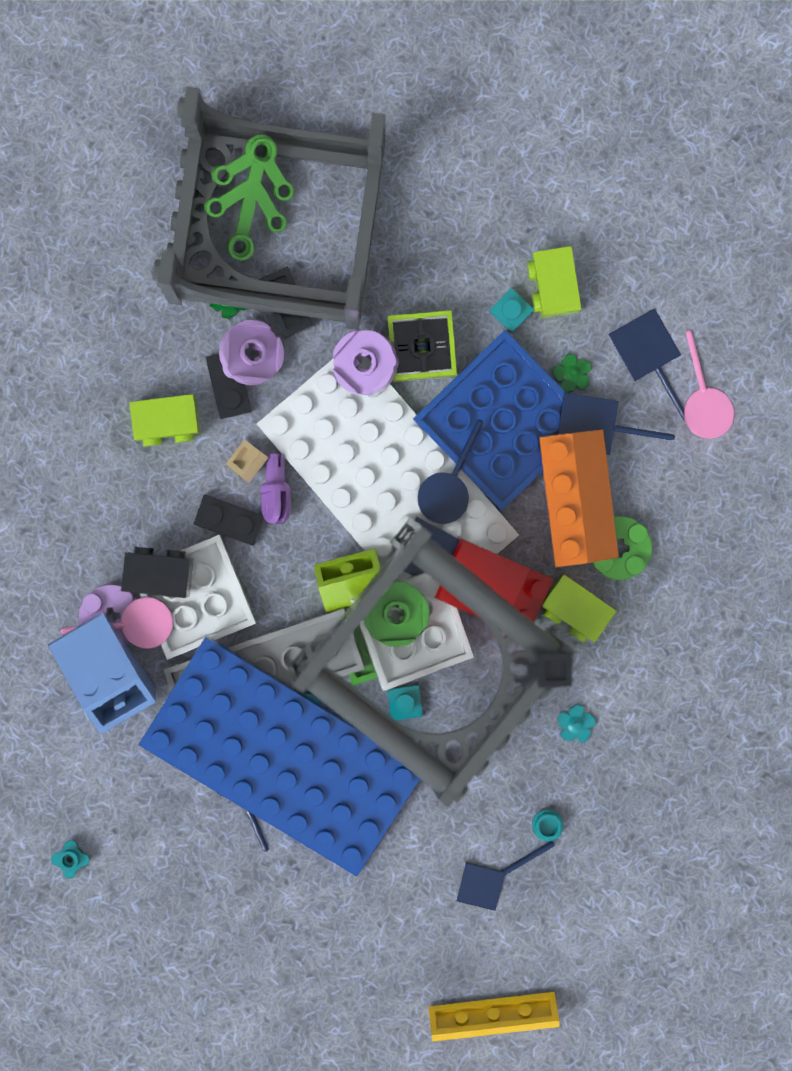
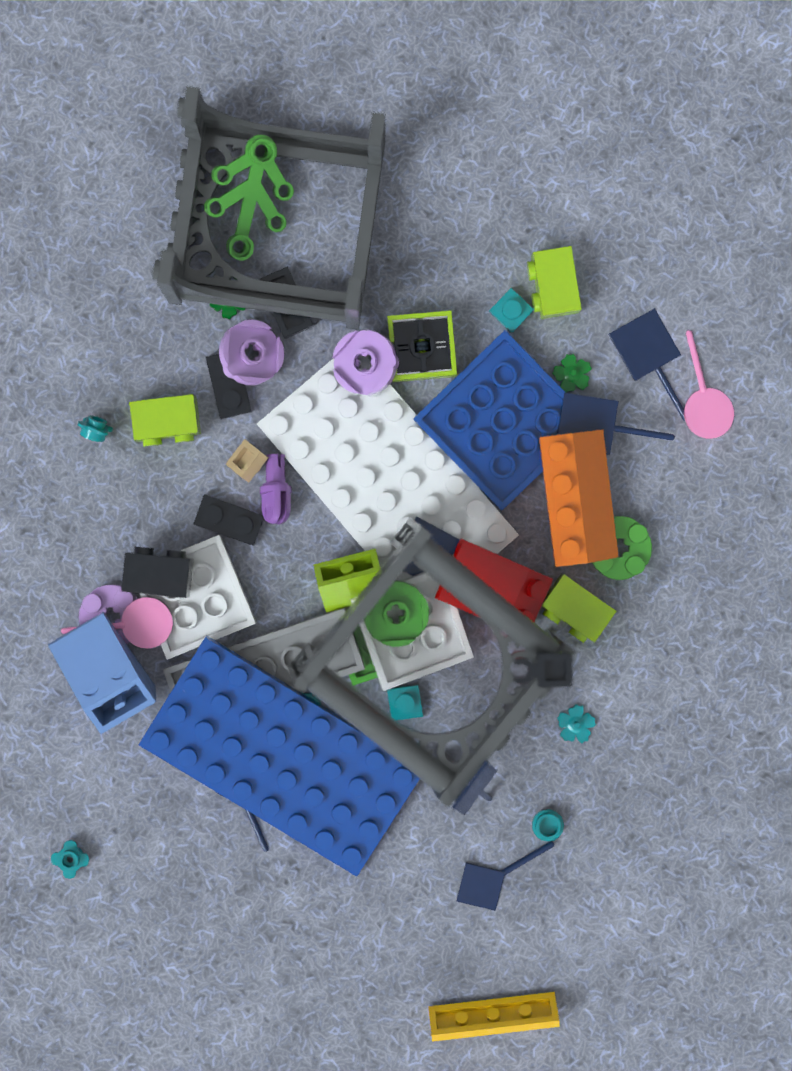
(94, 428): none -> teal plate
(444, 495): dark blue piece -> none
(475, 788): none -> dark blue piece

